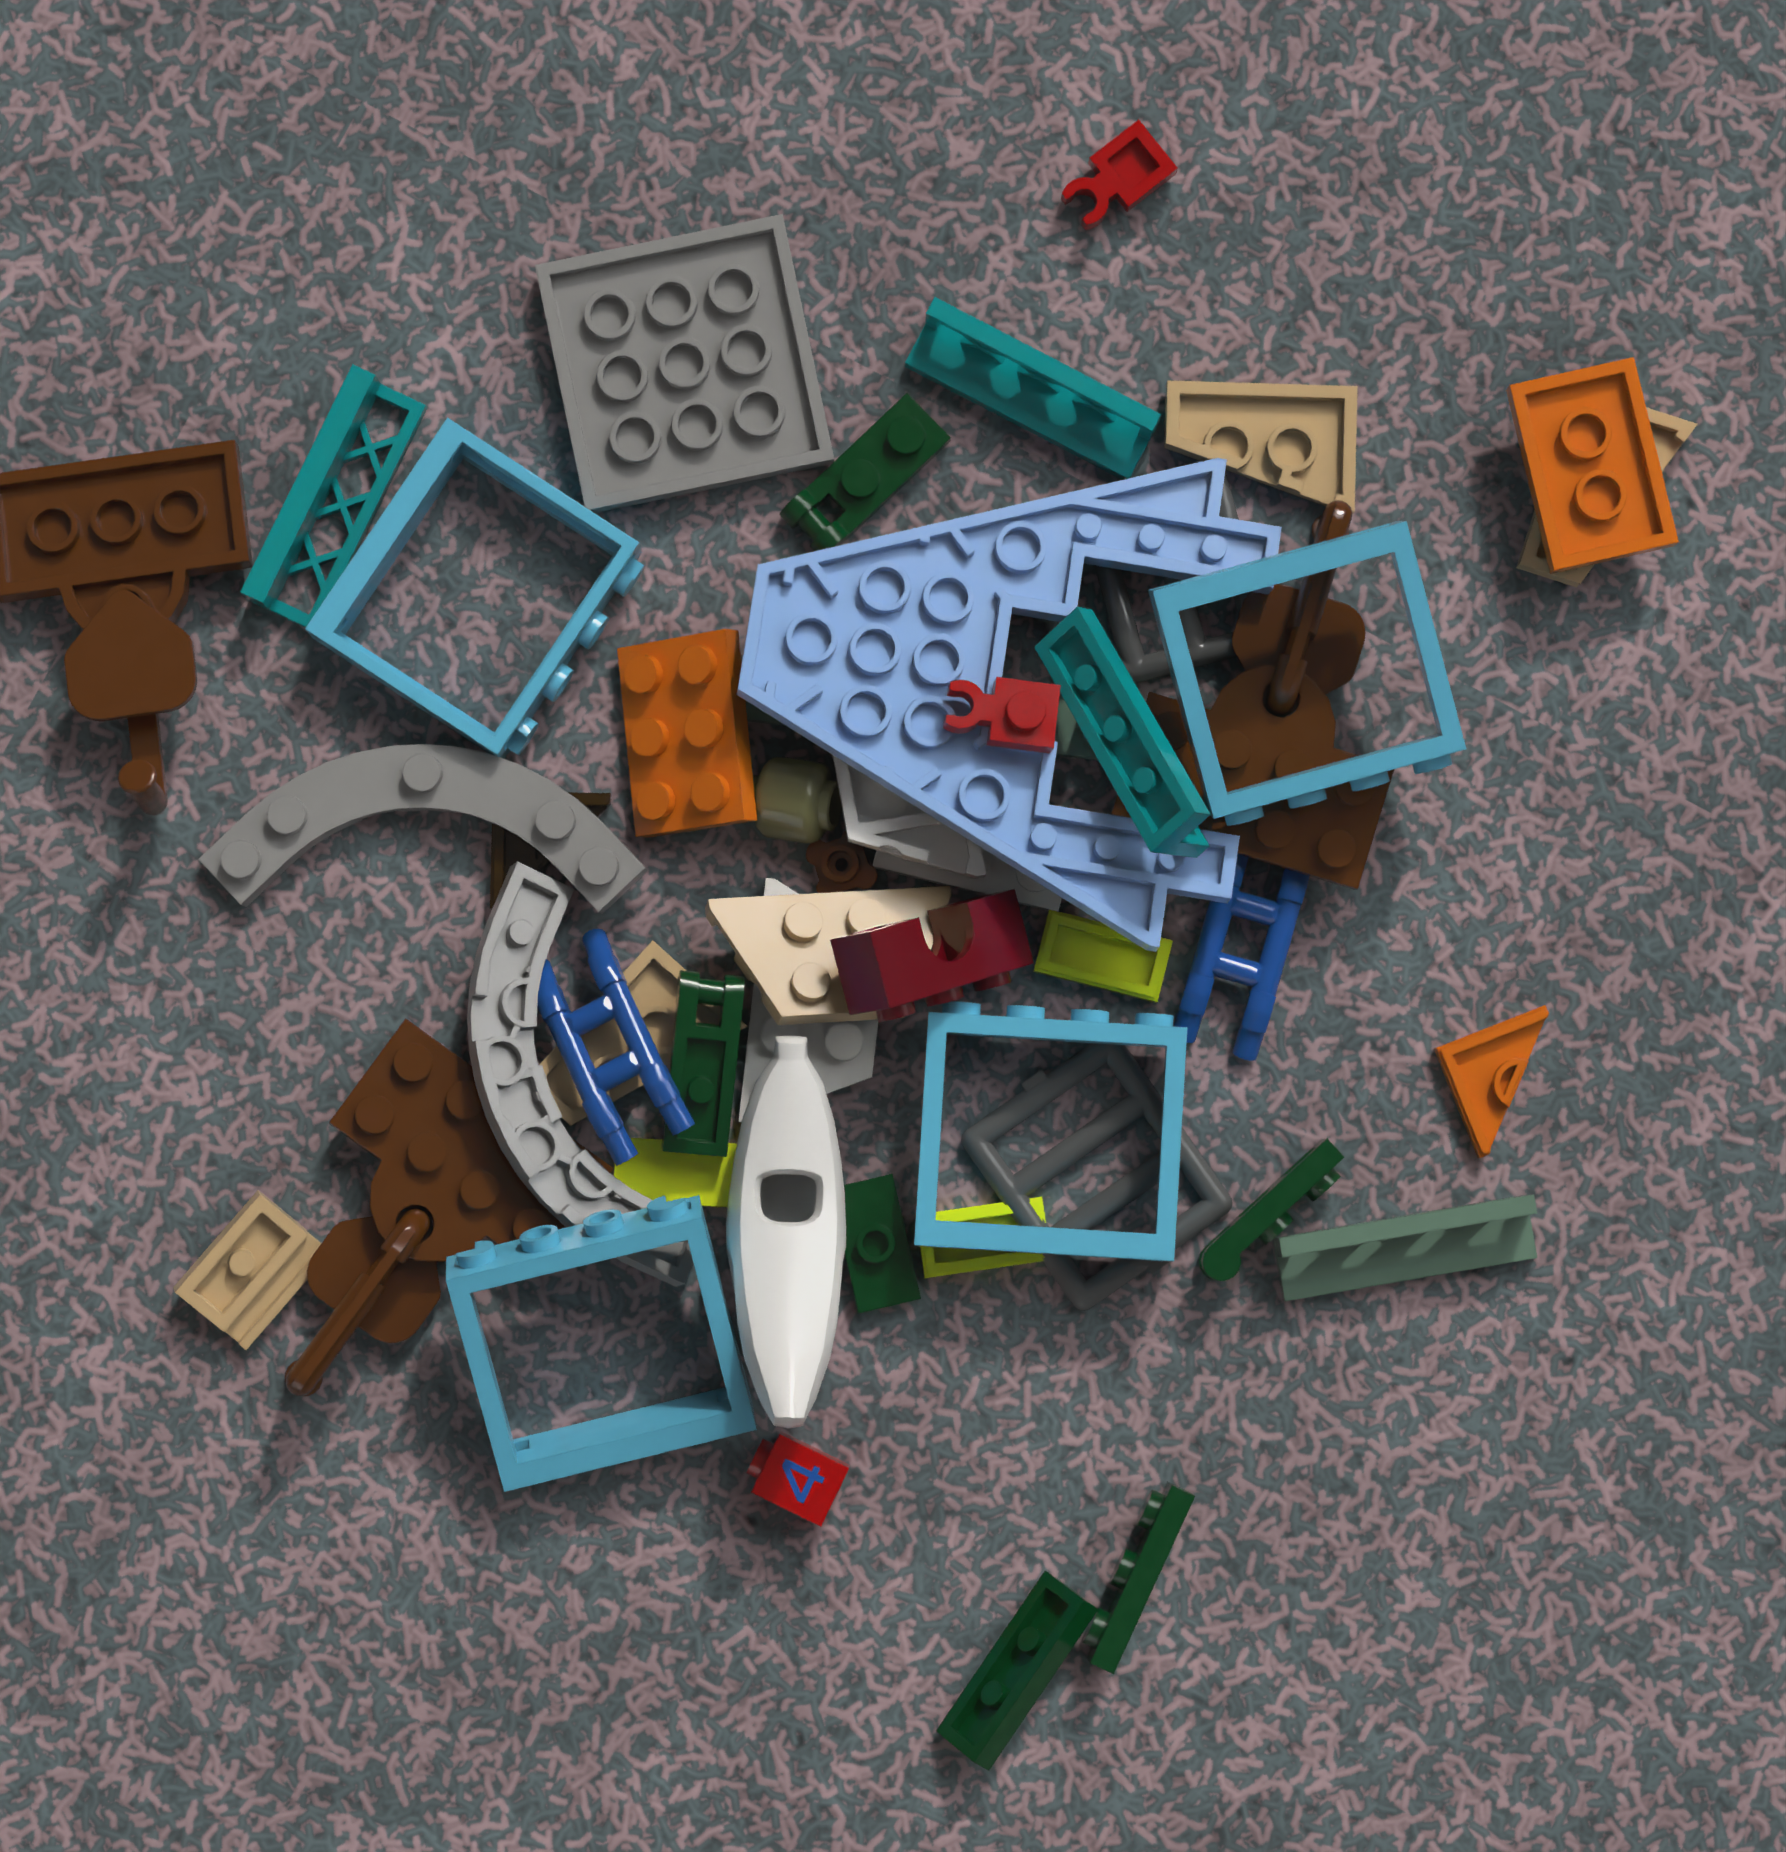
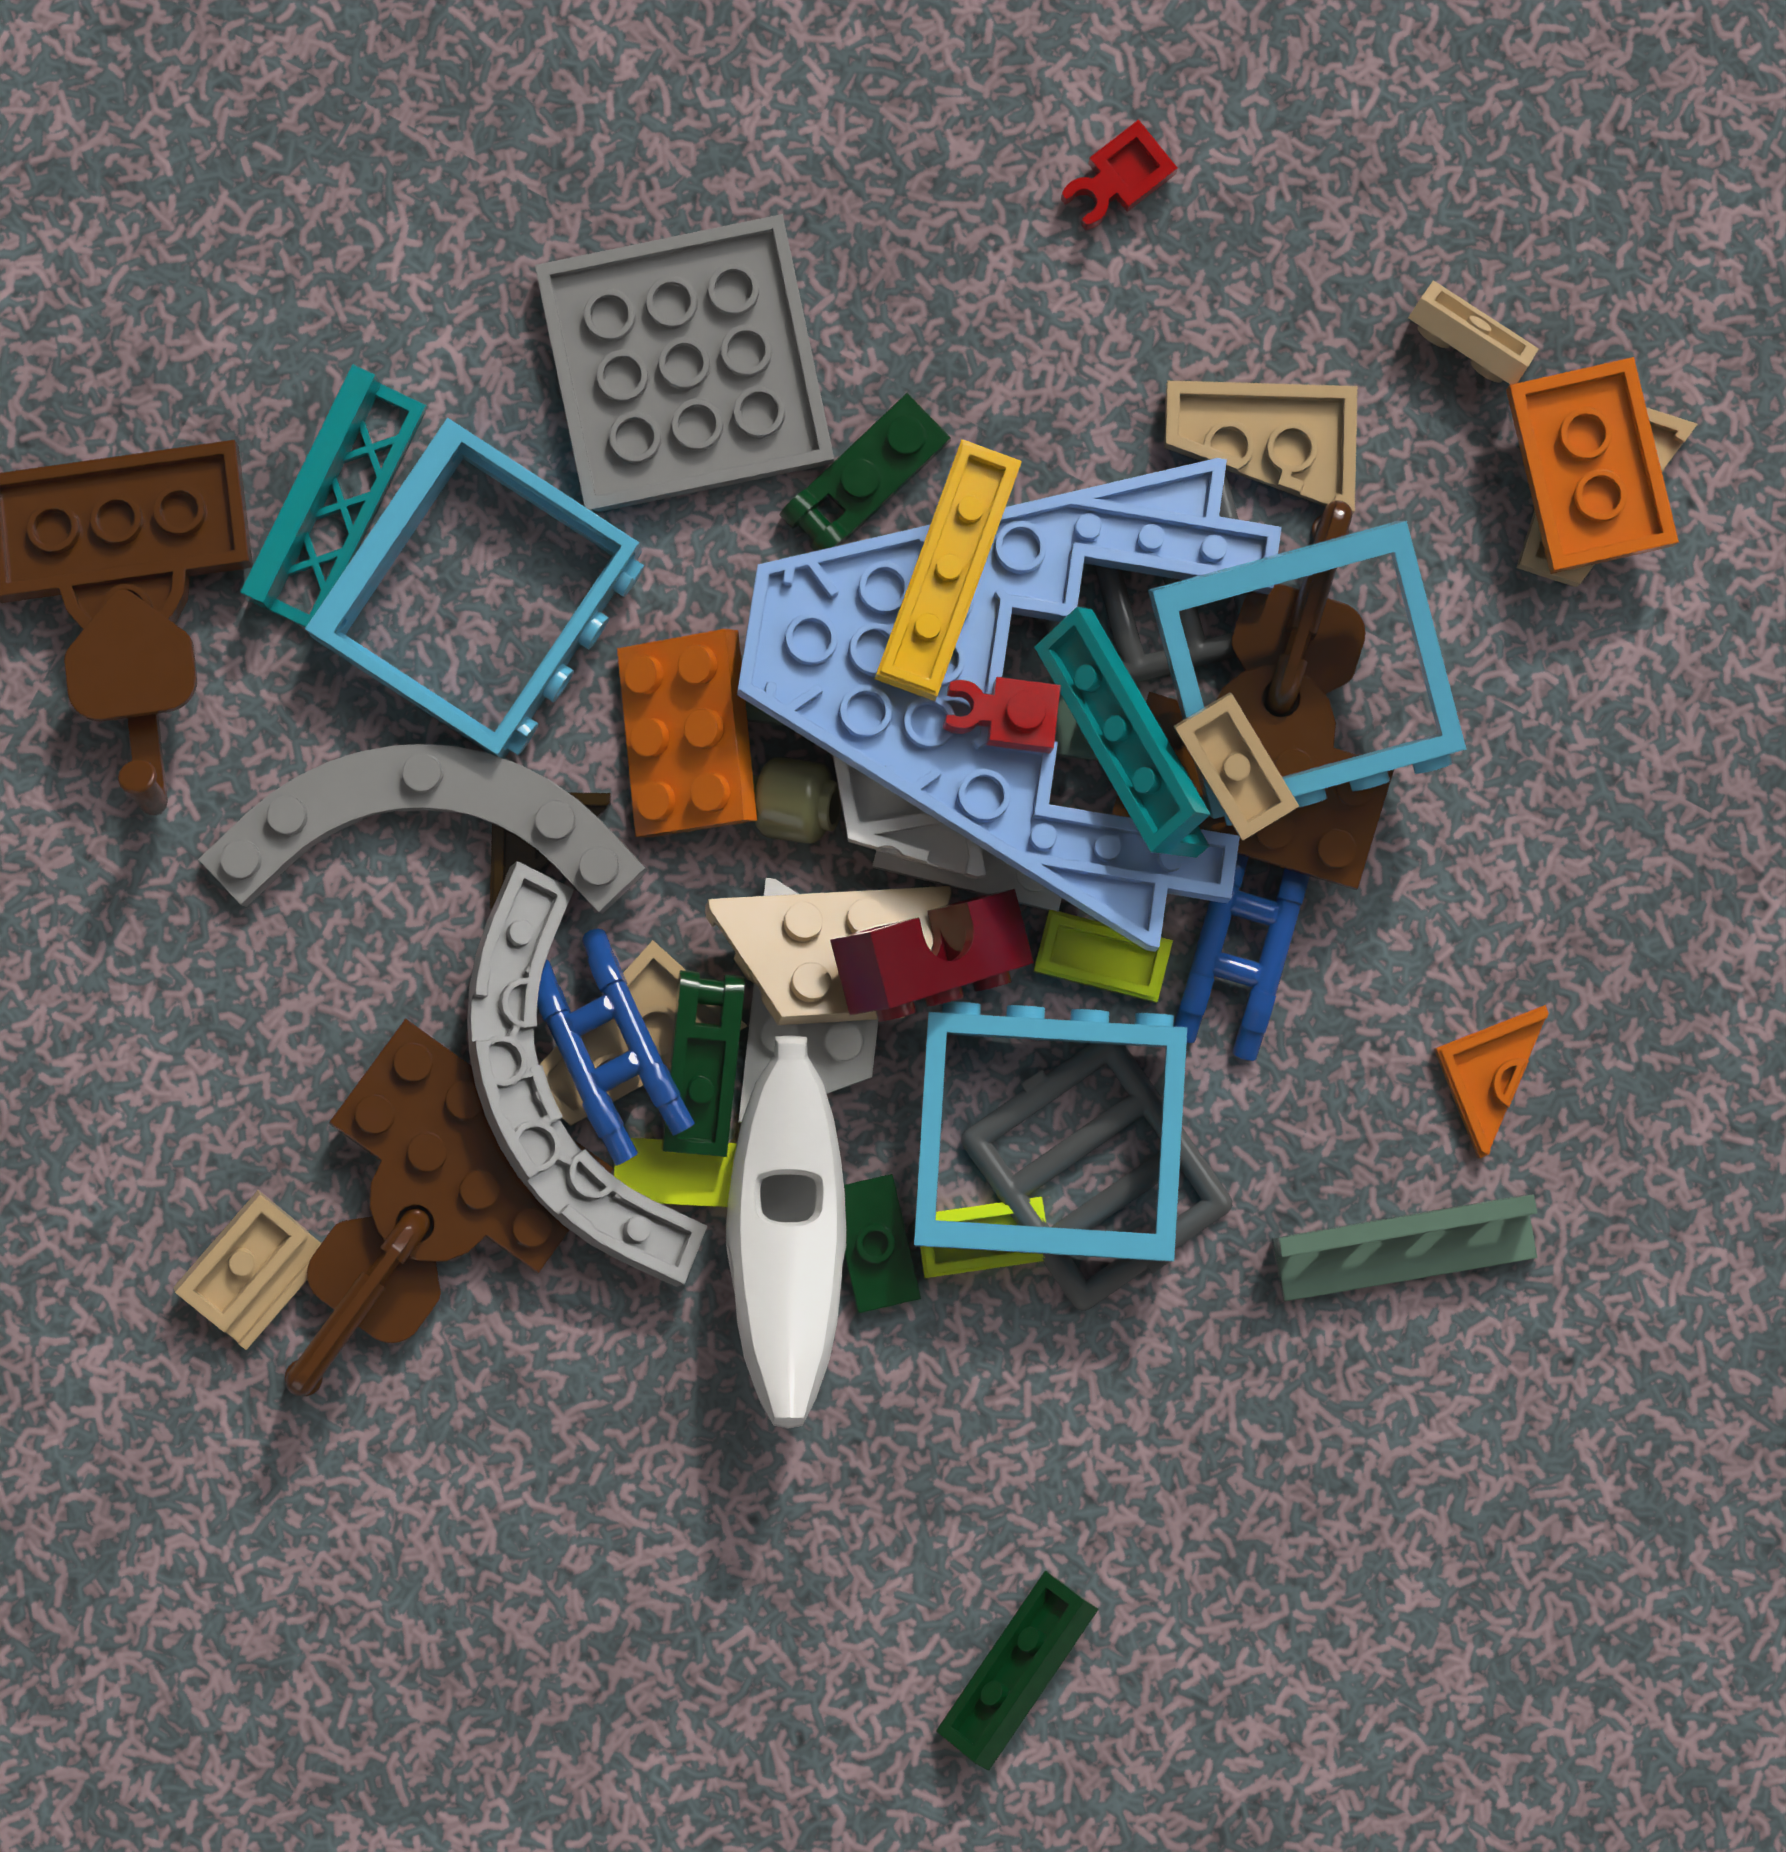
(621, 1435): medium azure window -> none
(797, 1477): red brick -> none
(856, 875): reddish brown plate -> none
(948, 570): none -> yellow tile
(1032, 390): teal fence -> none
(1136, 1575): dark green plate -> none
(1236, 766): none -> tan plate
(1267, 1214): dark green plate -> none
(1456, 323): none -> tan plate

